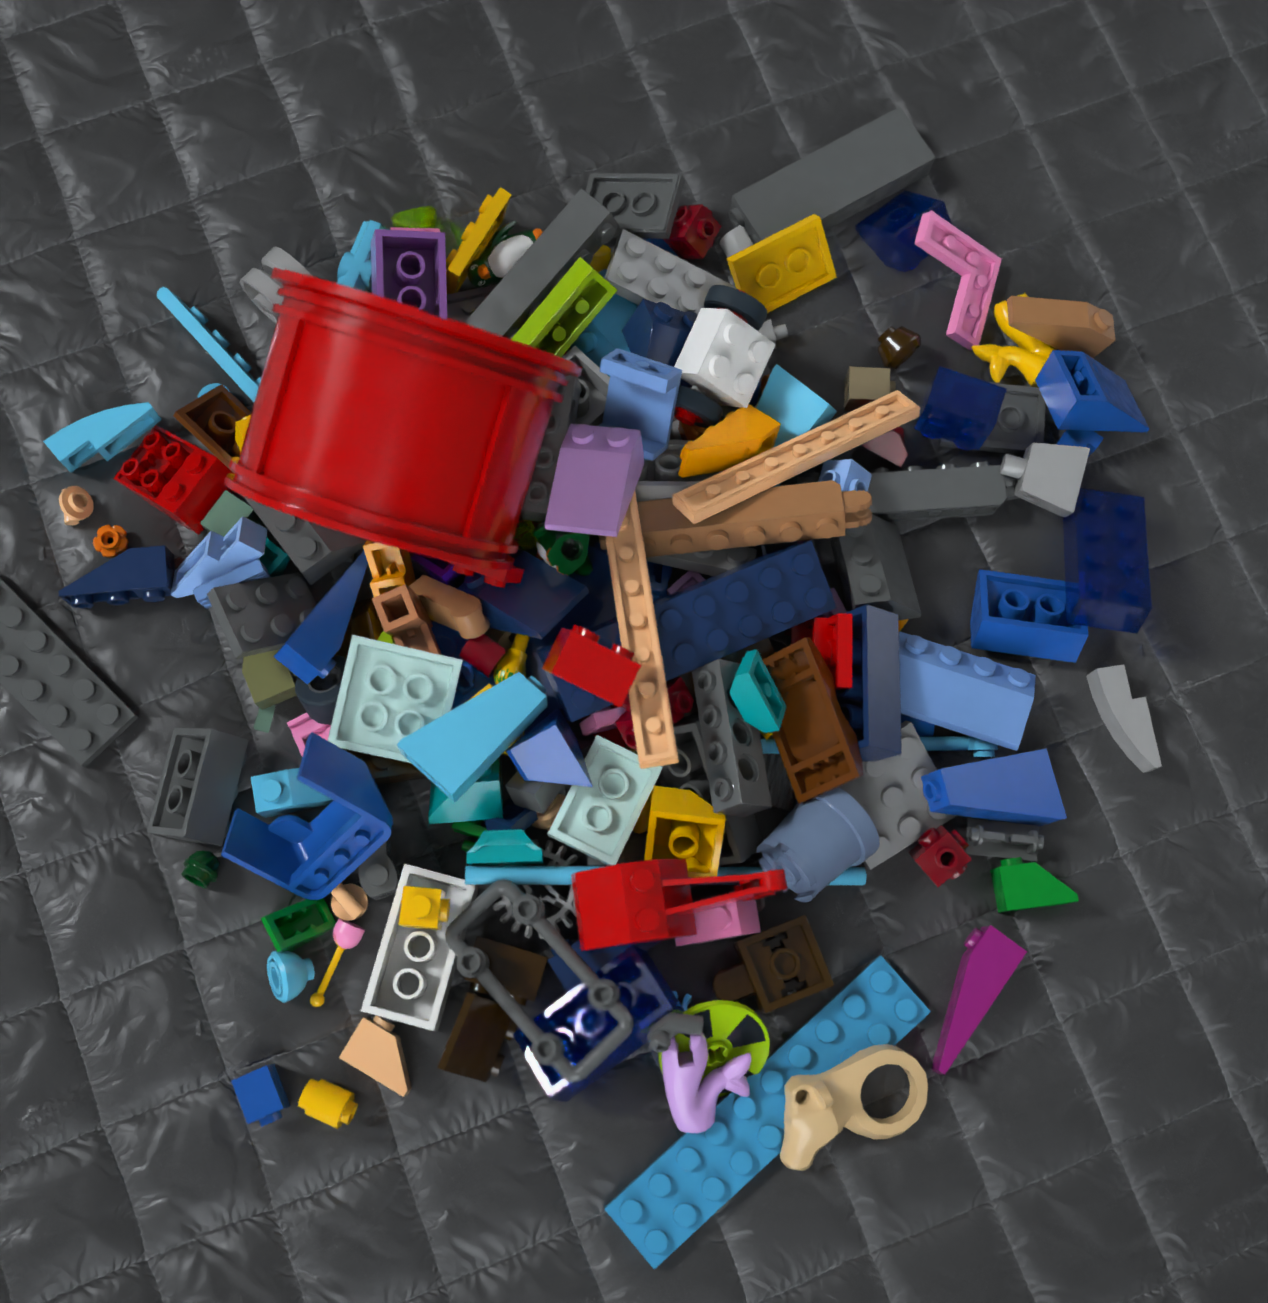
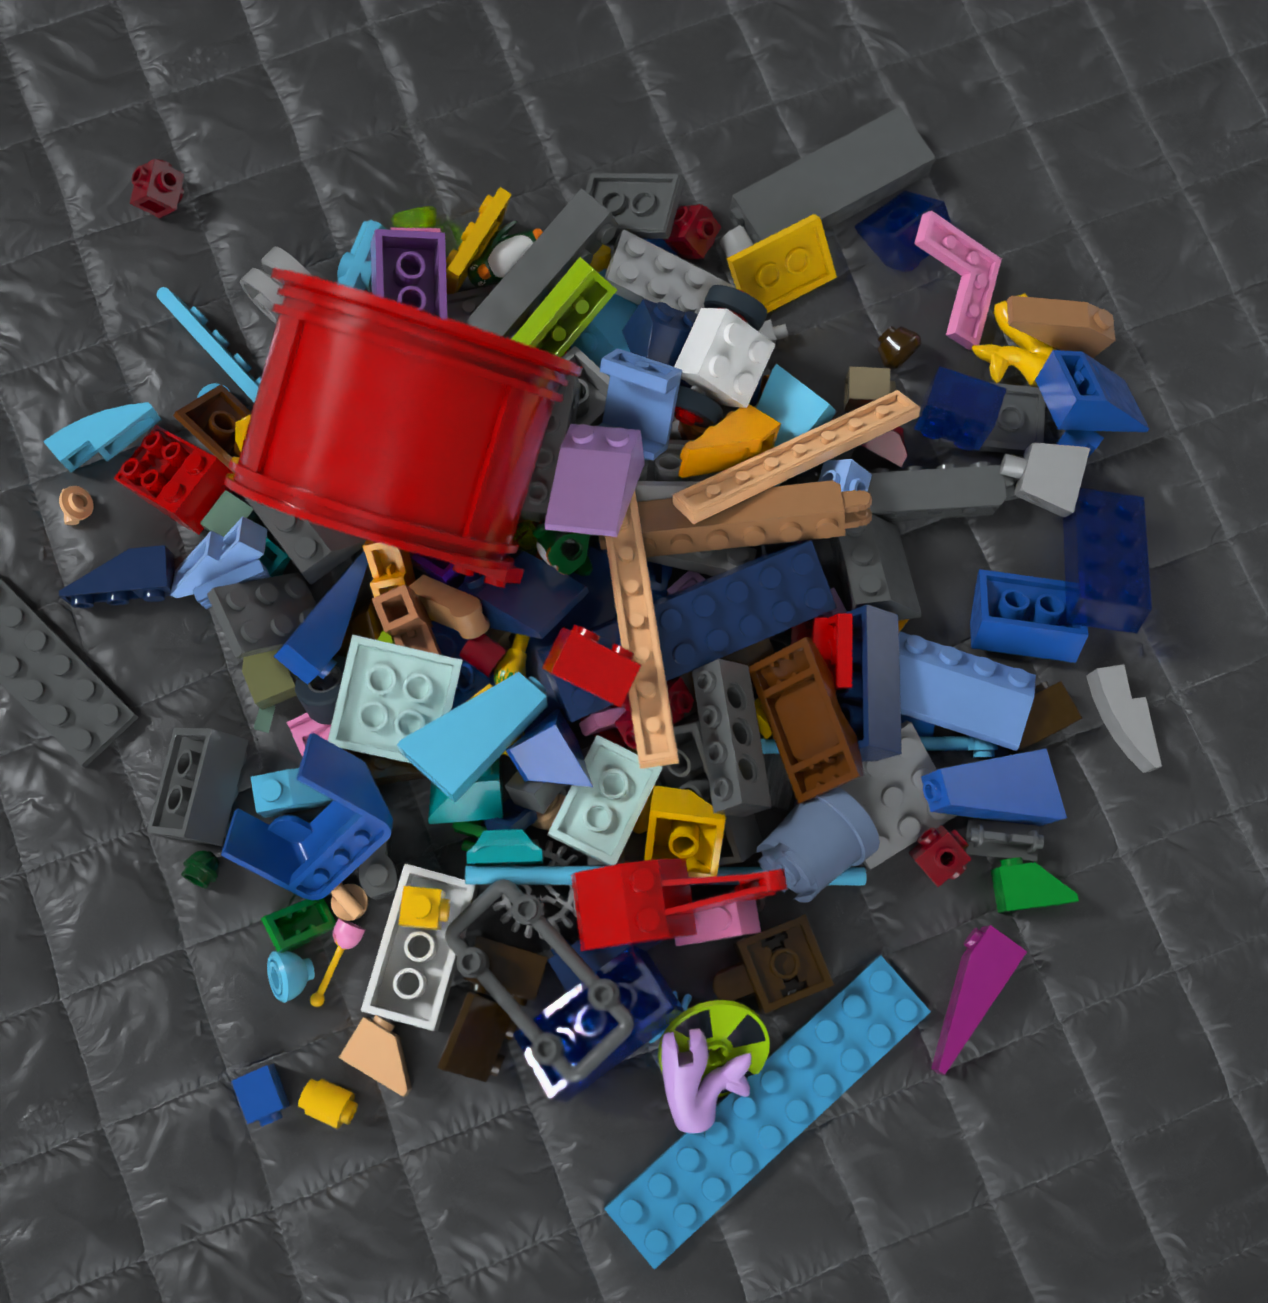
(112, 549): orange plate -> none
(157, 187): none -> dark red brick
(670, 1026): dark grey arm -> none
(757, 694): teal slope -> none
(827, 1102): tan animal -> none
(1049, 714): none -> dark brown slope

